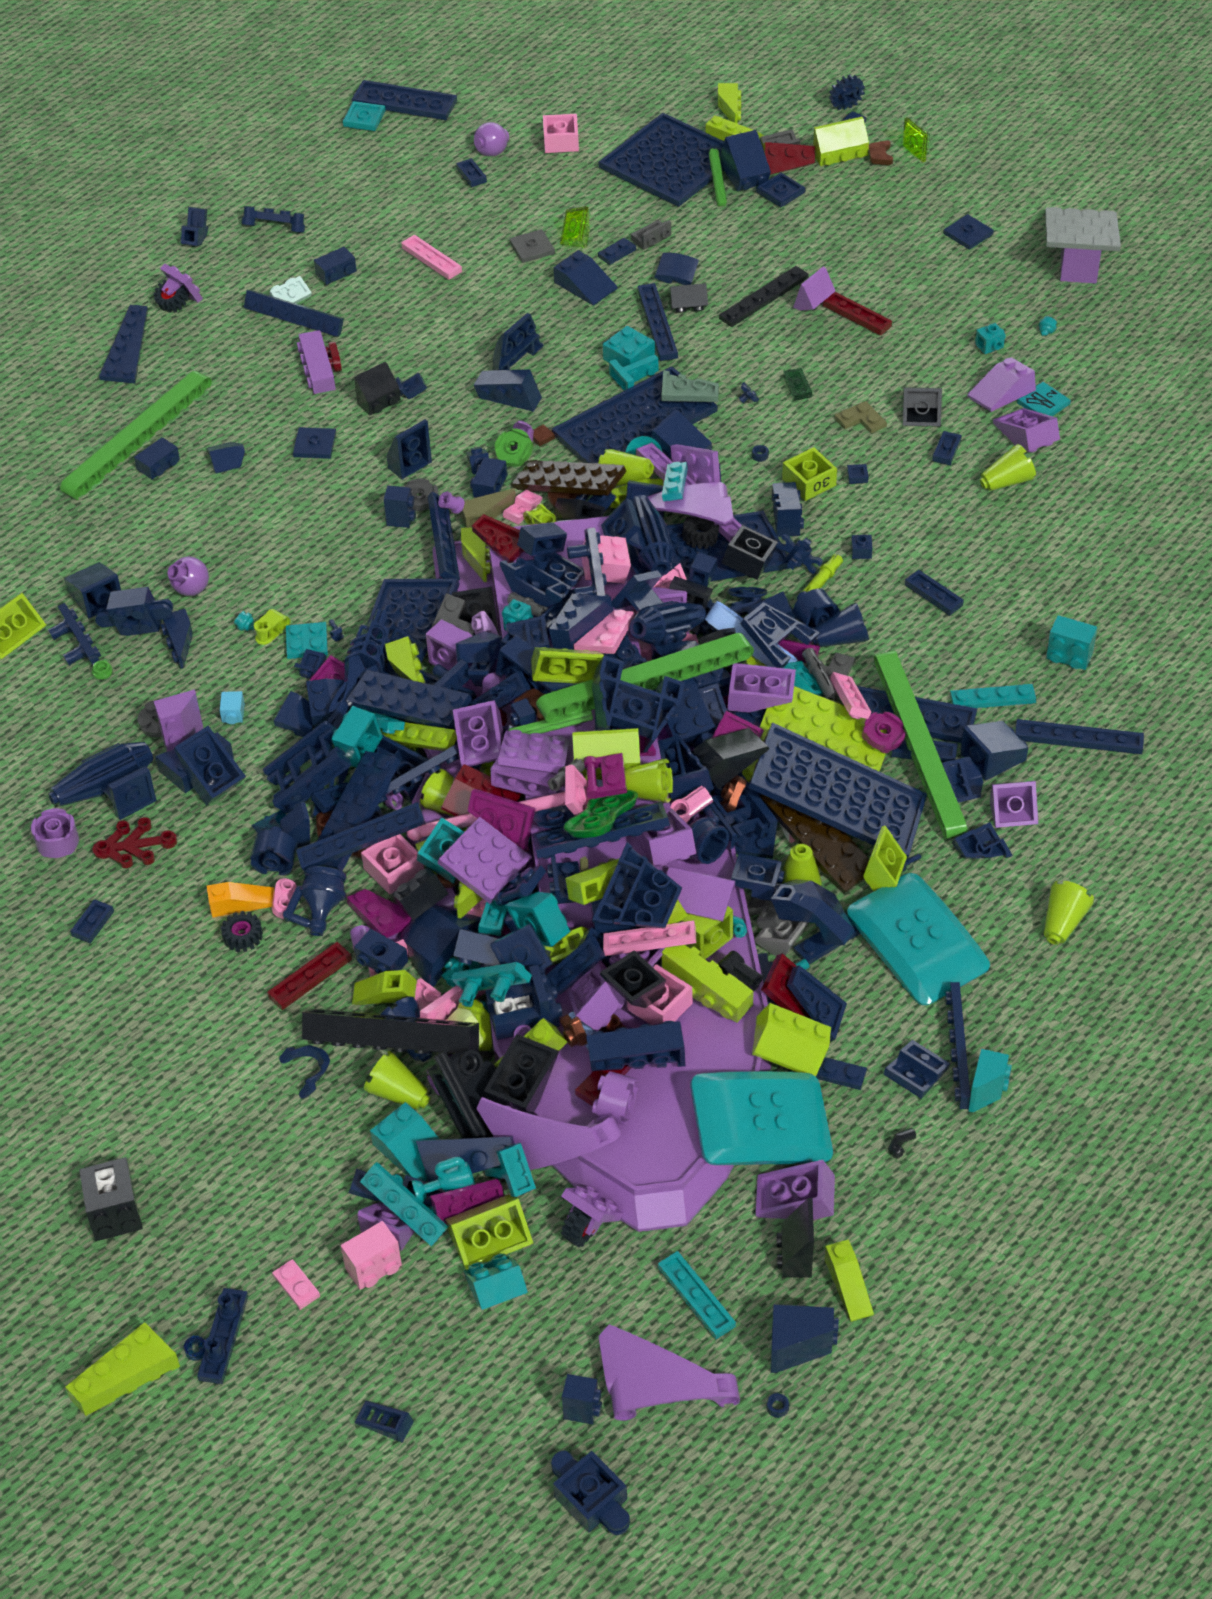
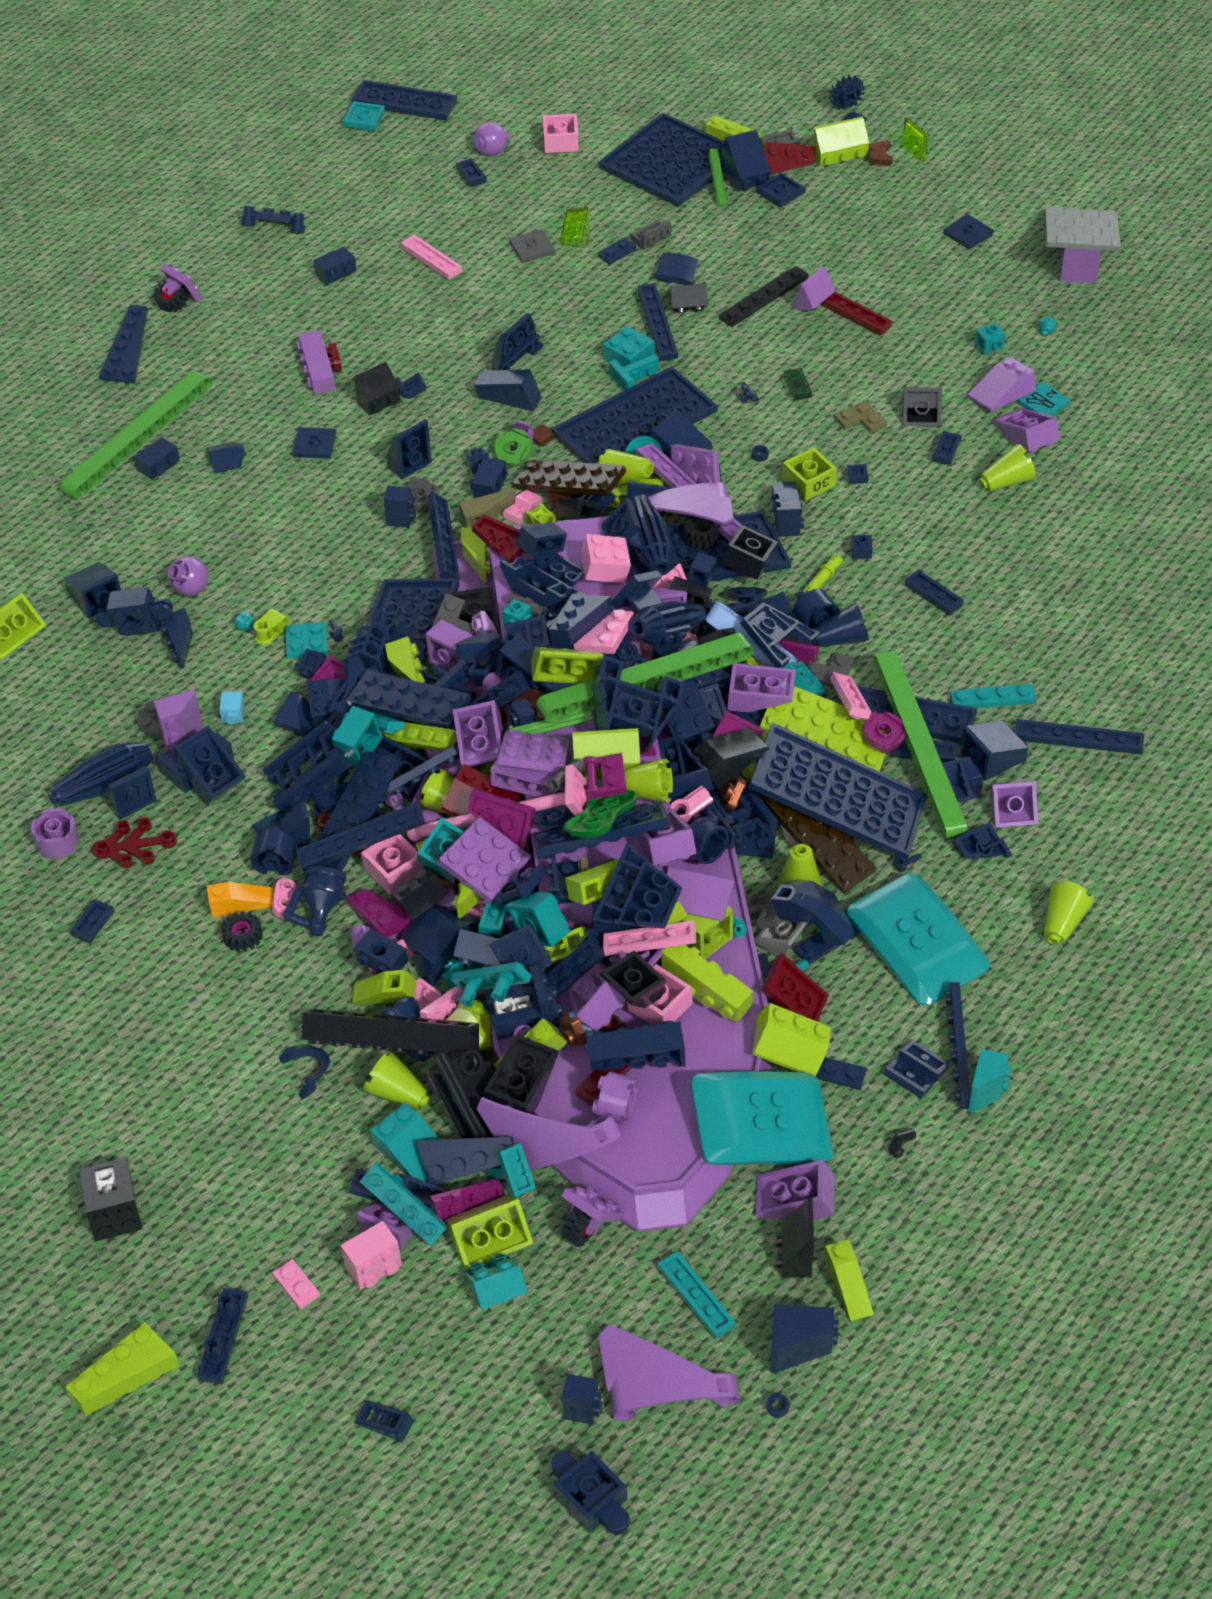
(85, 642): dark blue plate -> none
(99, 666): bright green plate -> none
(188, 1345): clear blue bush -> none
(196, 228): dark blue brick -> none
(293, 290): light aqua bracket -> none
(293, 312): dark blue plate -> none
(309, 975): dark red plate -> none
(451, 502): medium lavender bush -> none
(451, 1174): teal piece -> none
(583, 278): dark blue slope -> none
(591, 551): dark blue plate -> none
(674, 481): teal plate -> none
(682, 389): sand green wing -> none
(730, 101): lime slope -> none
(735, 965): black piece -> none
(758, 874): dark blue plate -> none
(799, 553): dark blue pin -> none
(816, 668): dark grey pin -> none
(817, 999): dark blue wing -> none
(885, 862): lime slope -> none
(1071, 642): teal brick -> none

